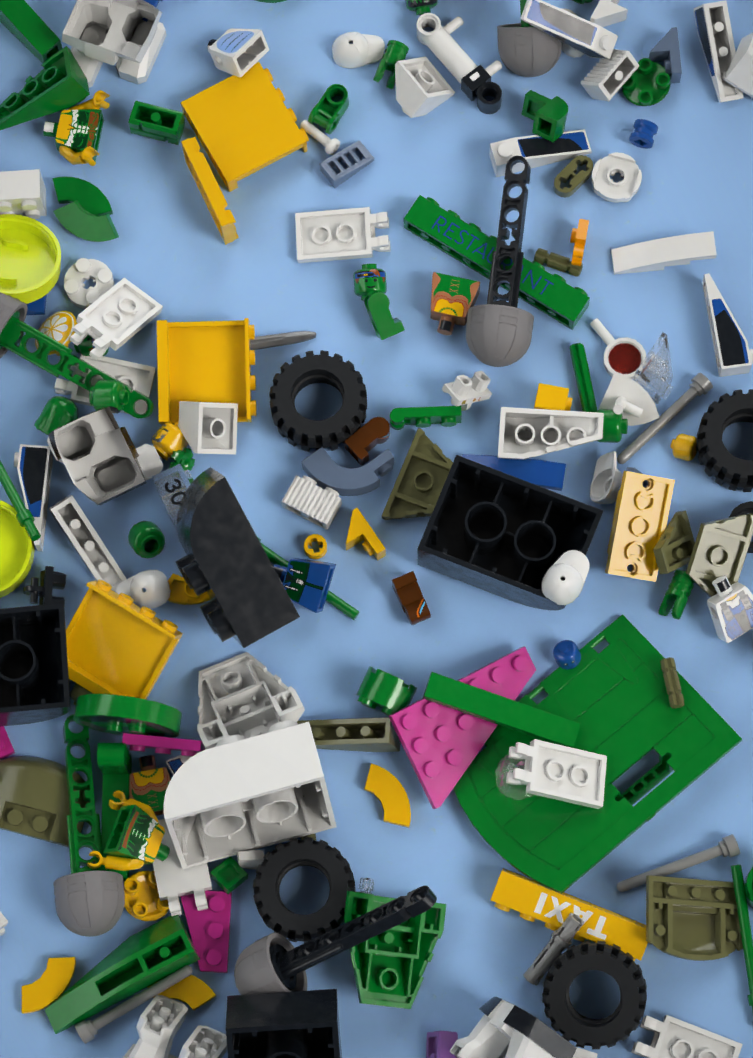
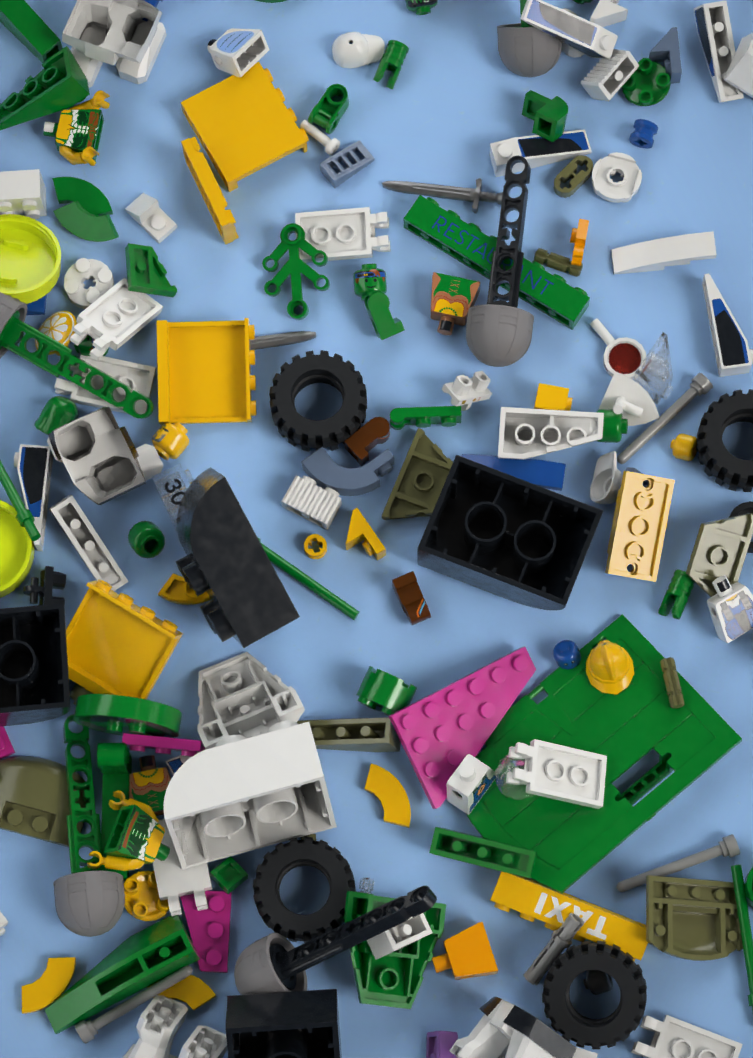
(109, 394): green head -> none
(145, 272): none -> green wing
(151, 217): none -> white slope
(156, 122): green brick -> none
(156, 588): white cap -> none
(184, 458): green plant -> none
(209, 426): white slope -> none
(250, 859): white tile -> none
(295, 267): none -> green plant
(307, 582): blue torso -> none
(399, 936): none -> white brick
(420, 86): white slope -> none
(449, 192): none -> flat silver sword
(467, 954): none -> light orange torso
(471, 782): none -> white torso
(474, 79): white piece -> none
(483, 852): none -> green slope
(501, 710): green tile -> none
(574, 568): white cap -> none
(583, 378): green axle -> none
(598, 982): none -> dark grey piece
(609, 668): none -> yellow piece
(675, 544): olive wing -> none

